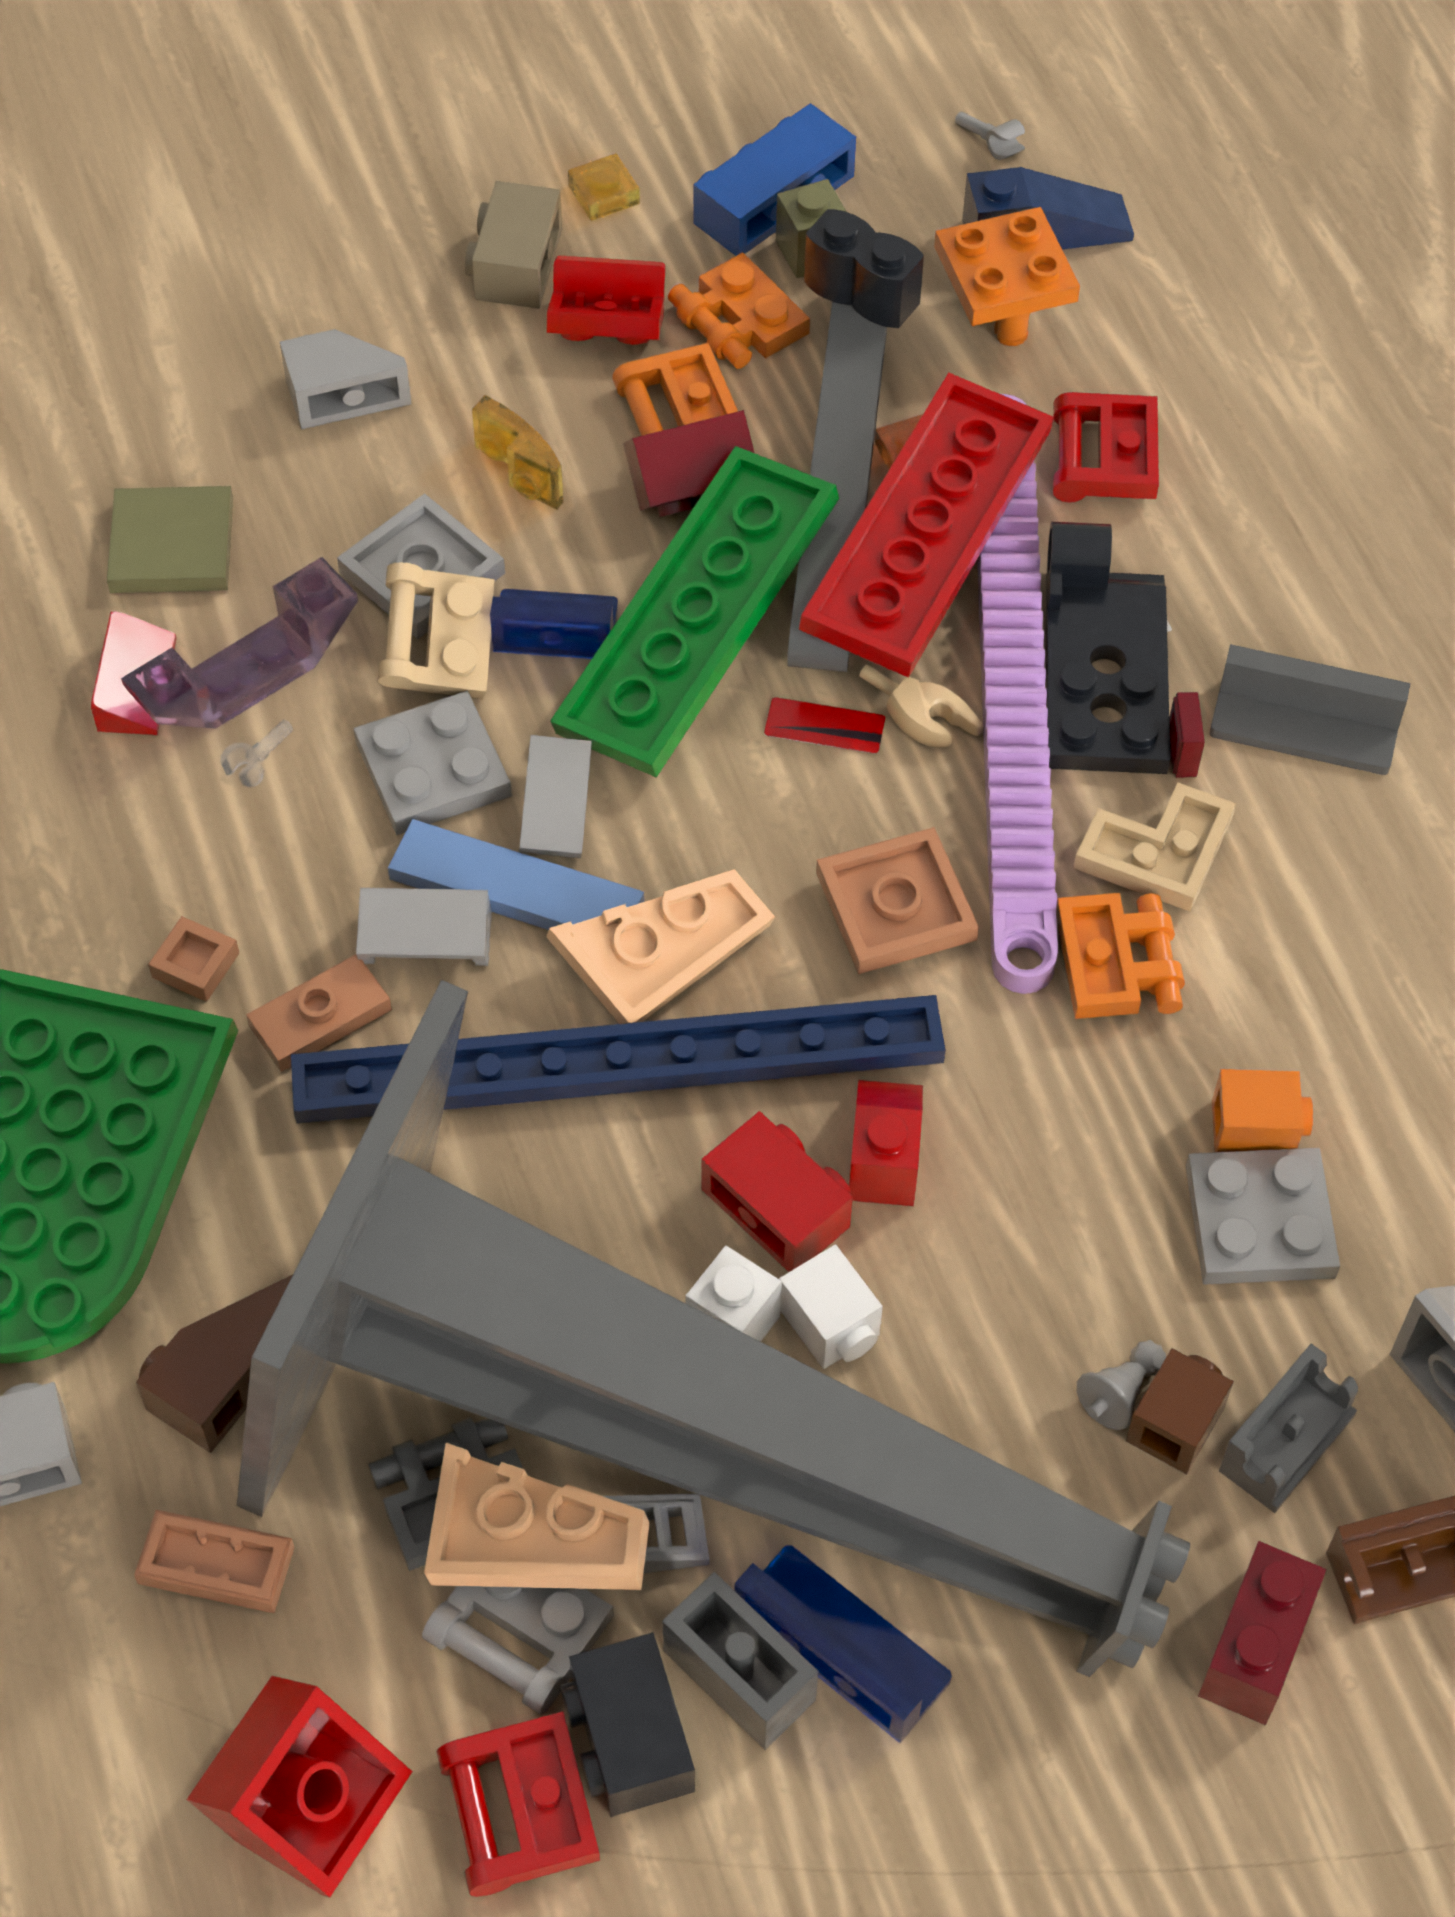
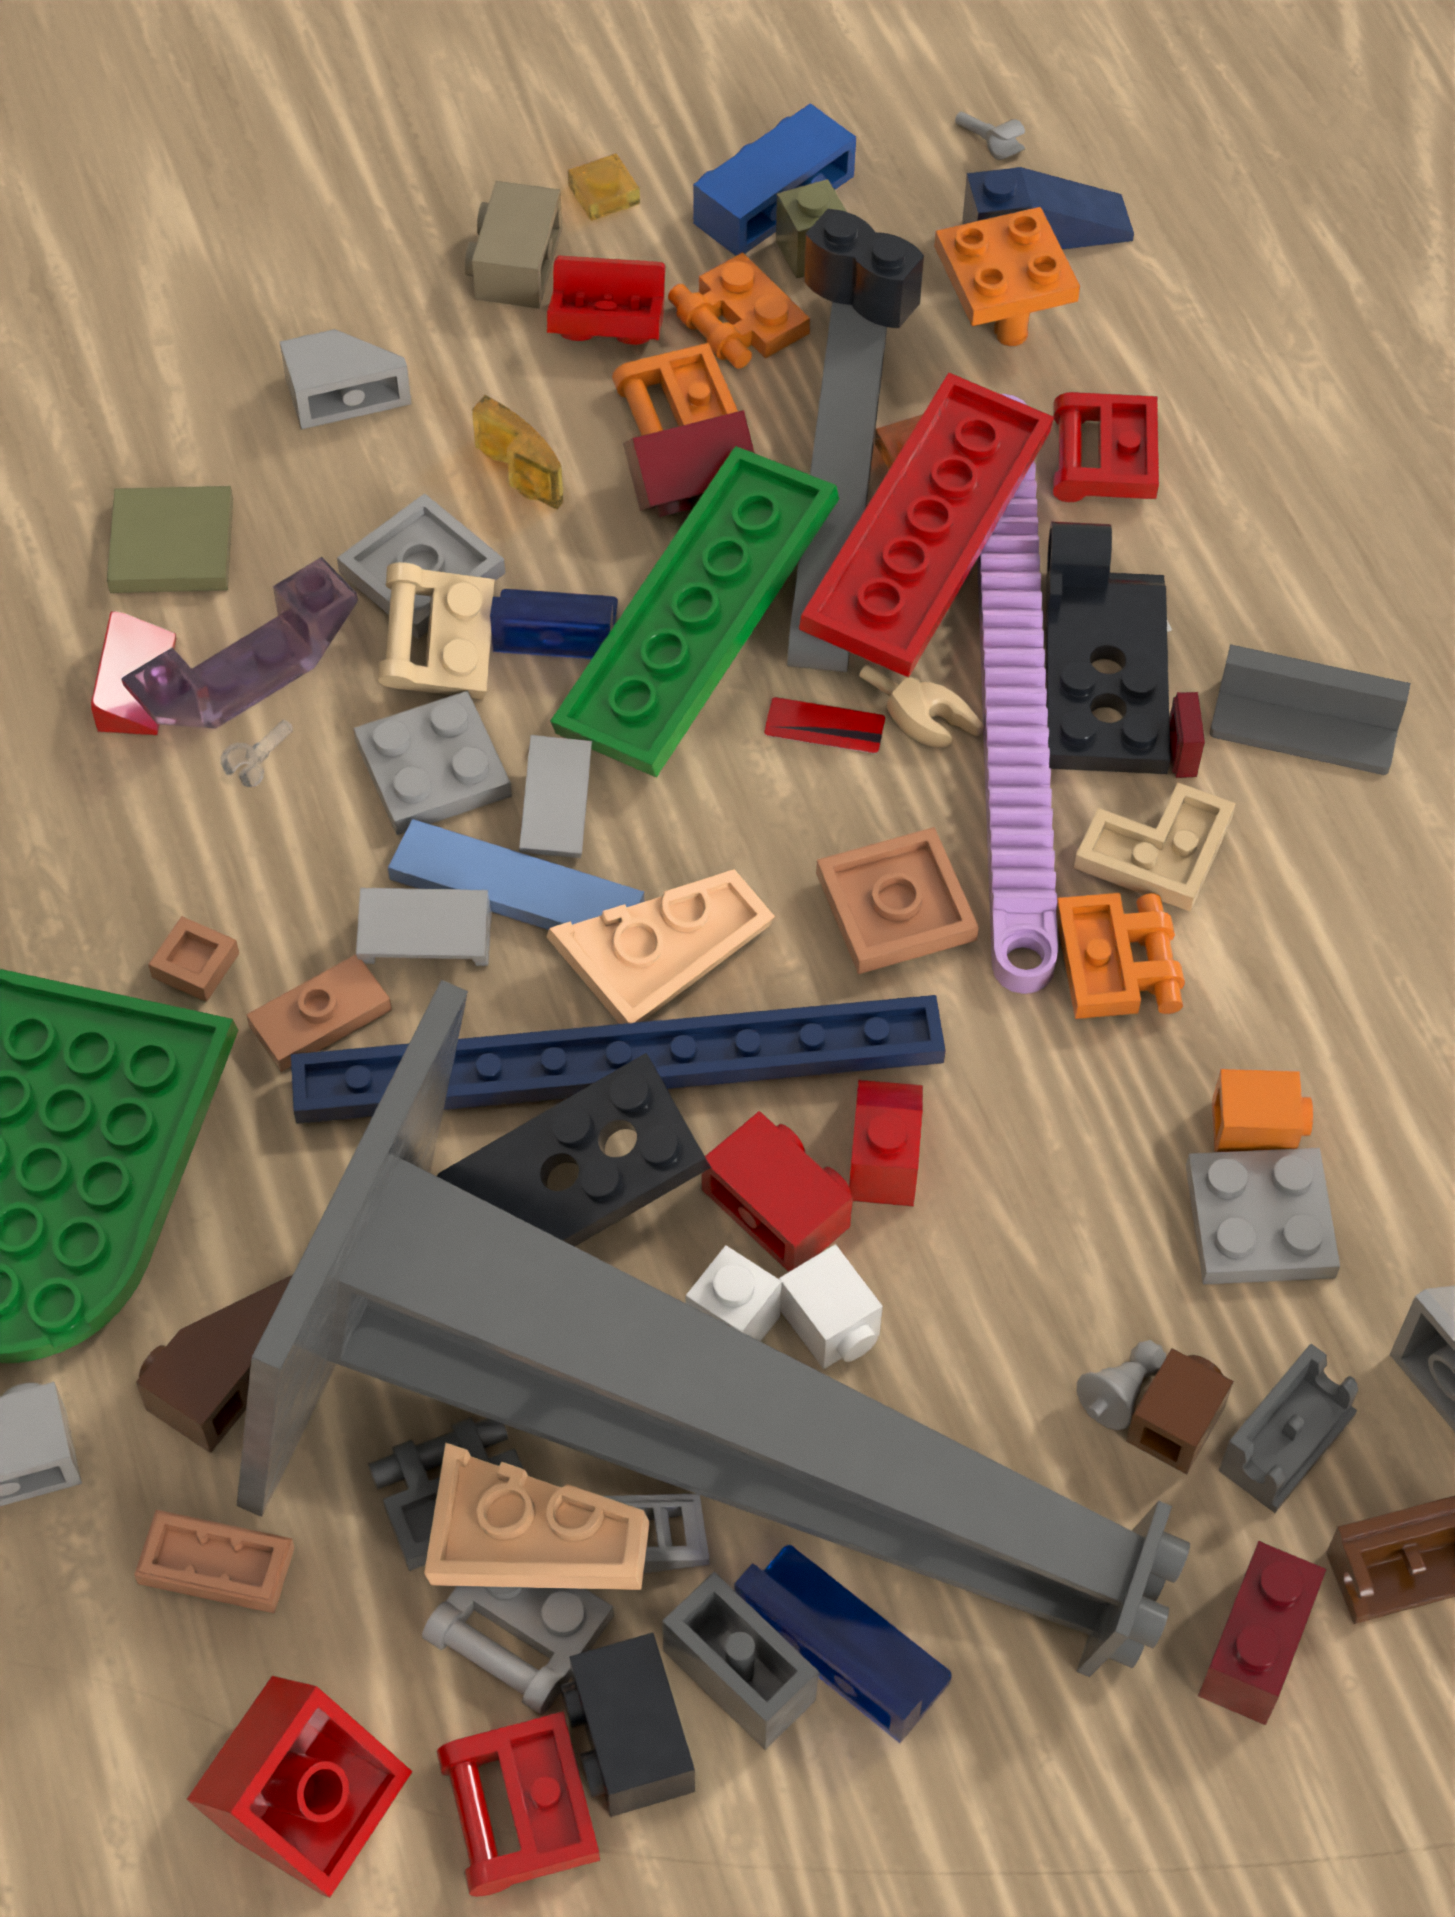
(517, 1165): none -> black hinge

